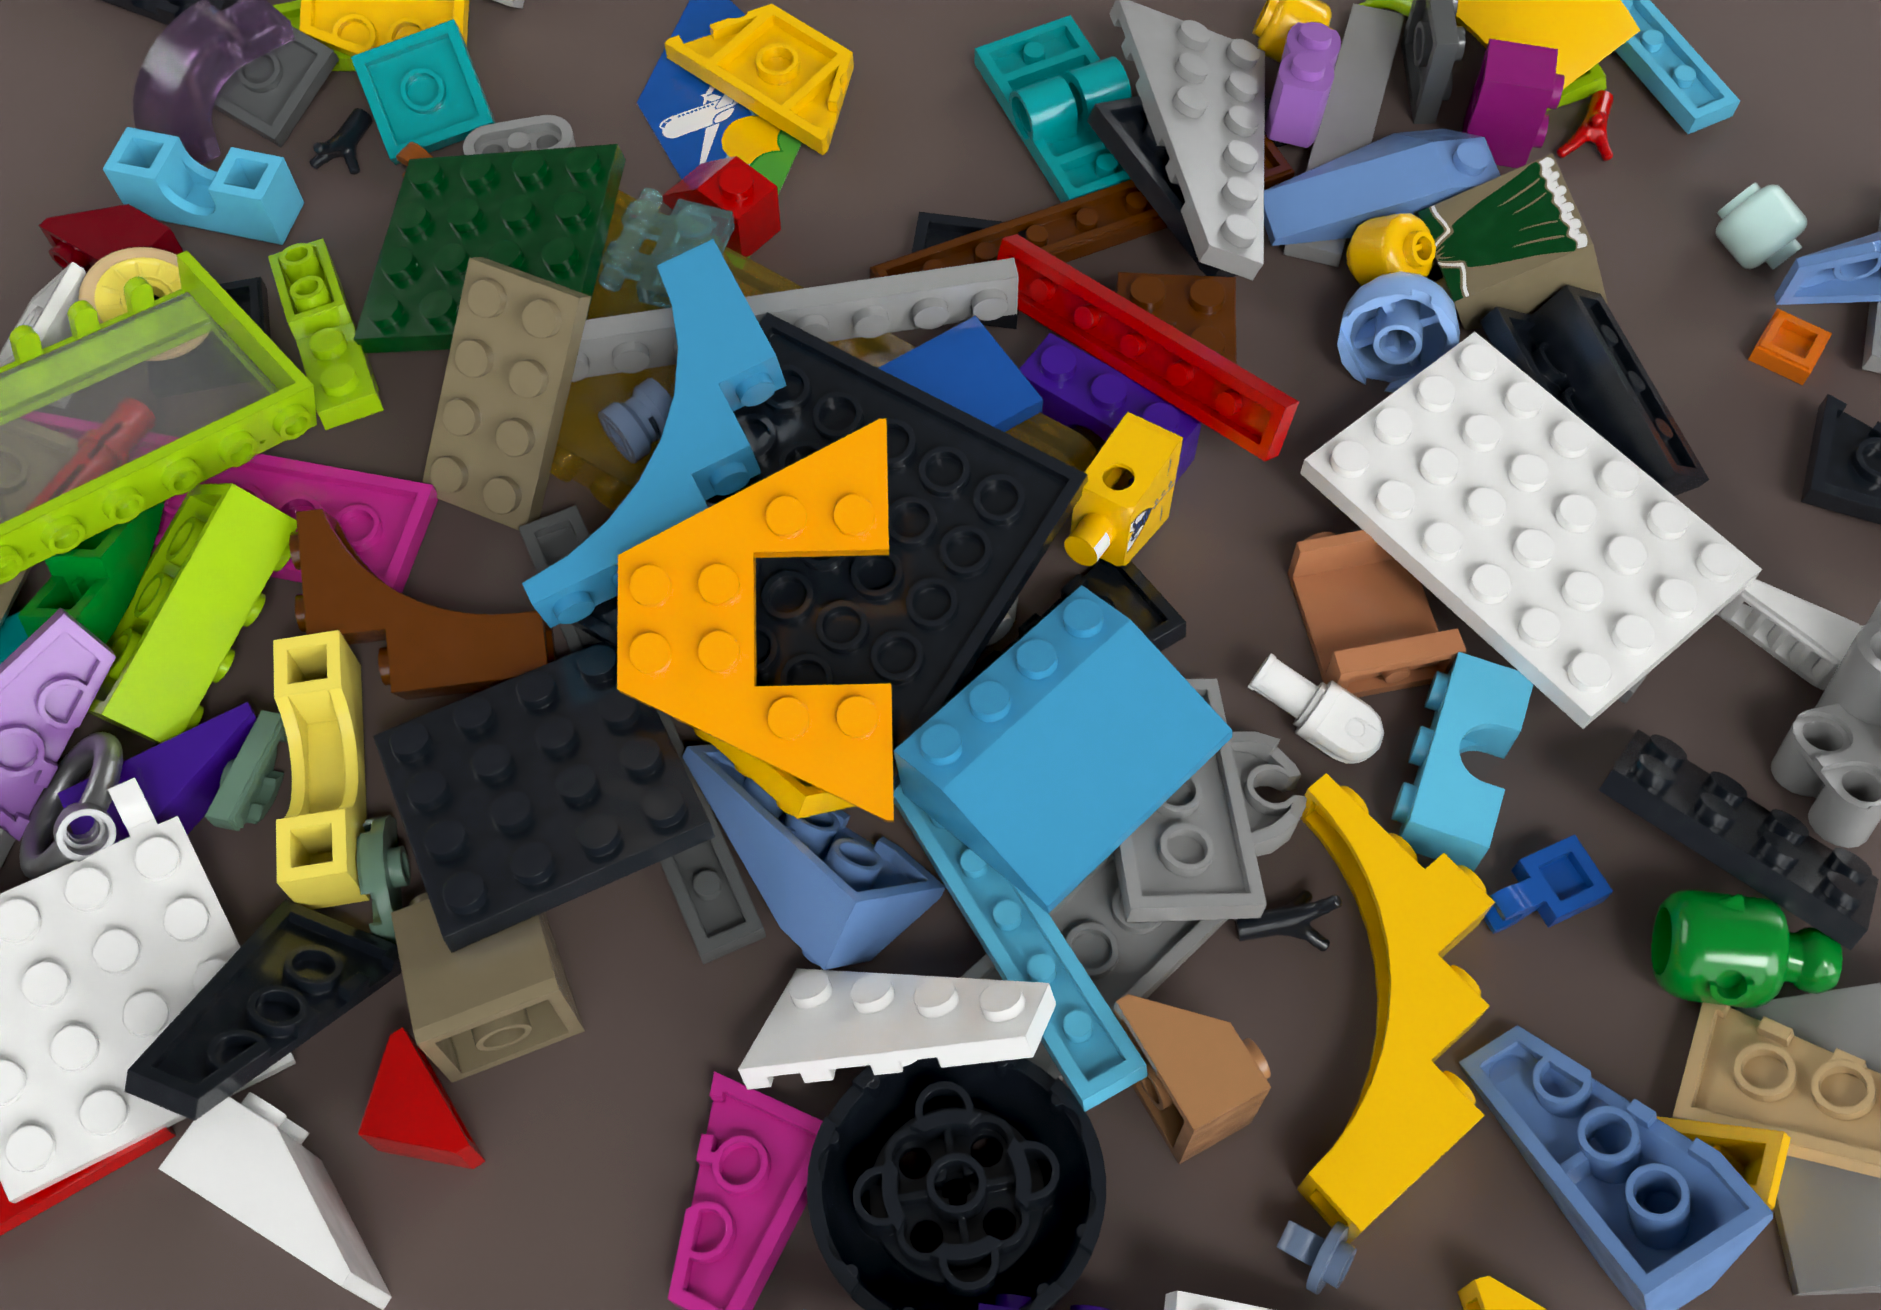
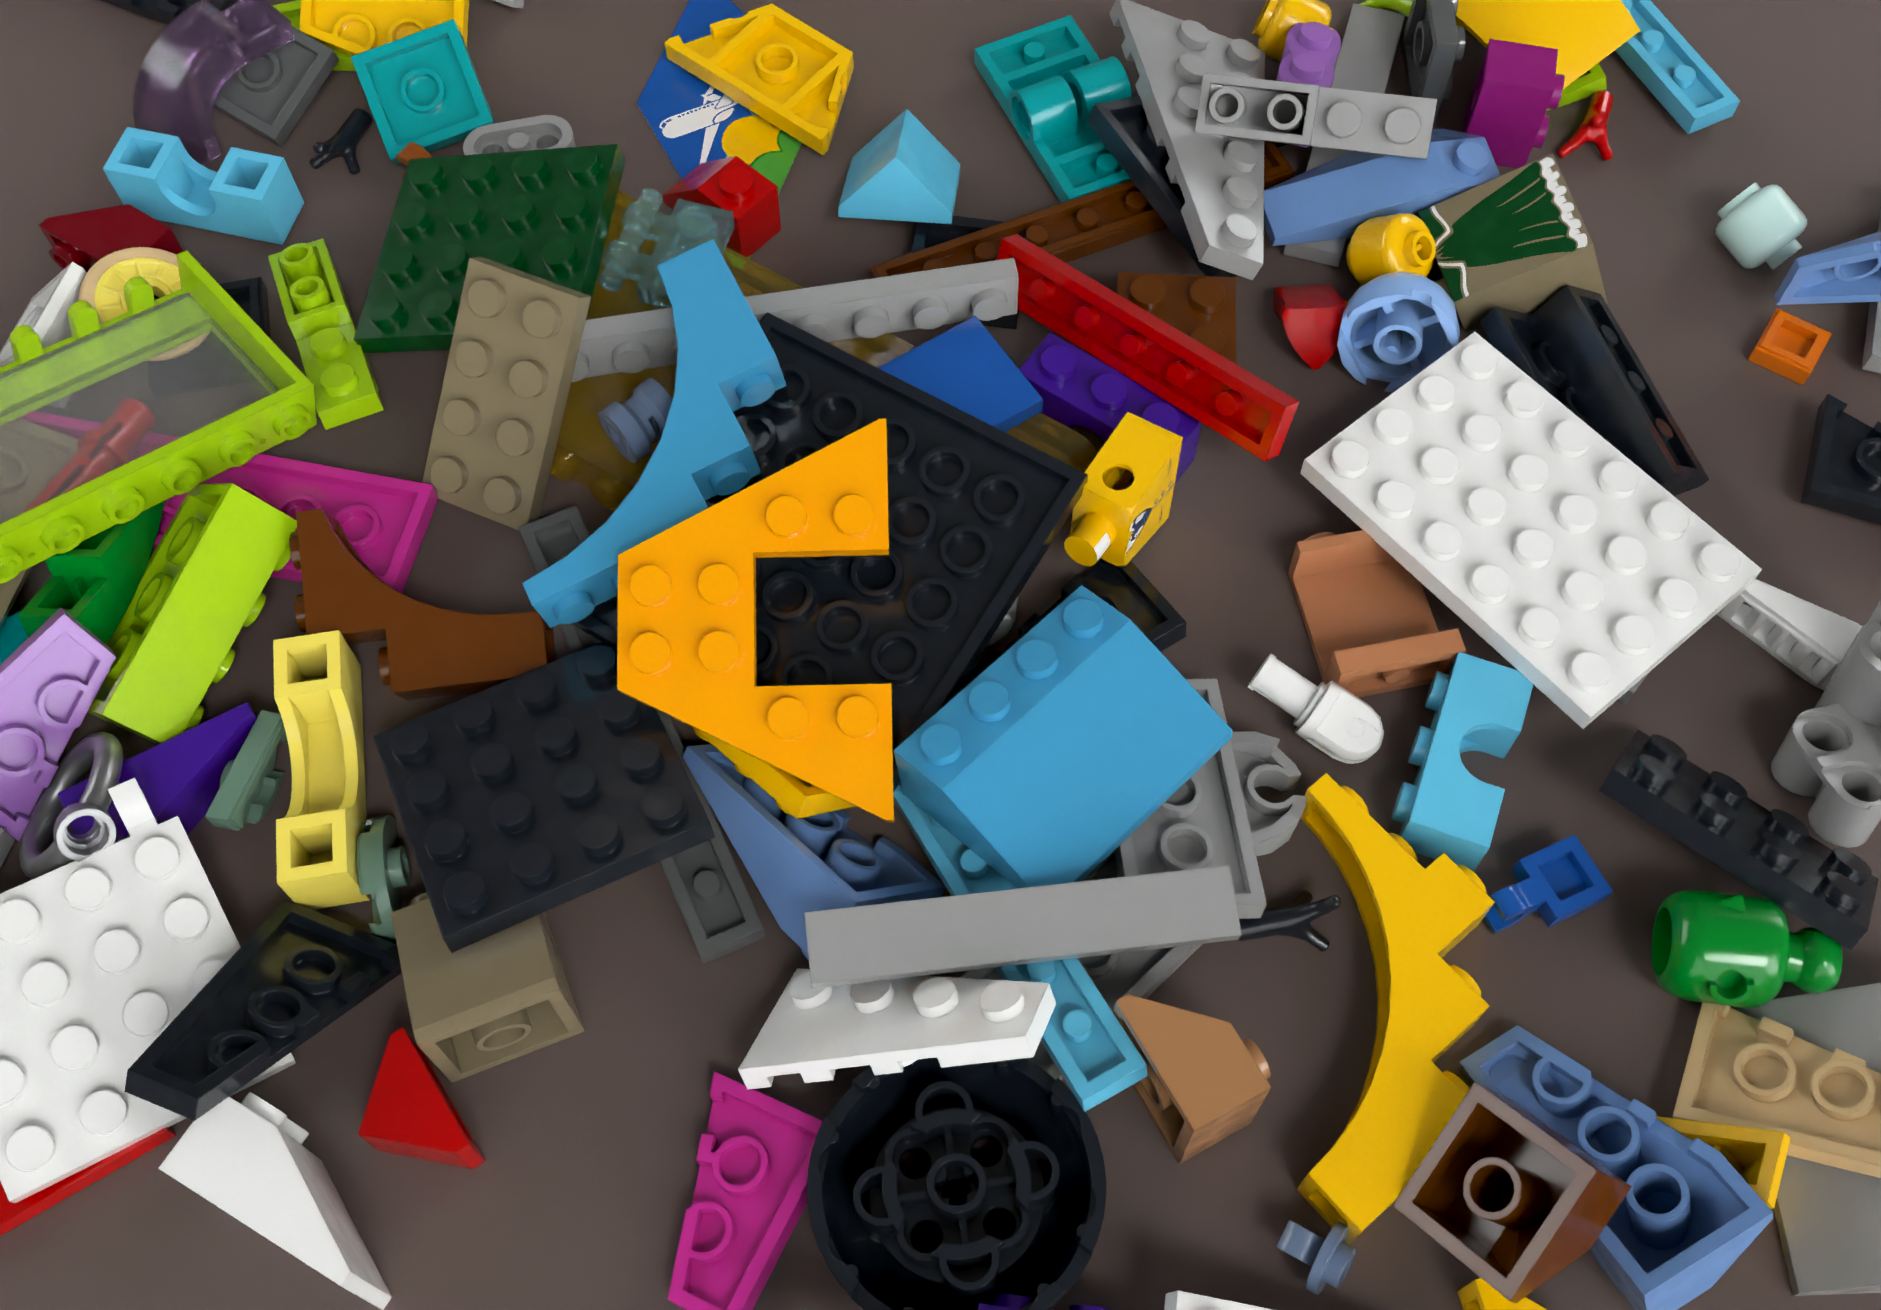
(902, 176): none -> medium azure slope
(1021, 926): none -> light grey tile
(1310, 320): none -> red tile
(1315, 116): none -> light grey slope
(1509, 1194): none -> reddish brown slope

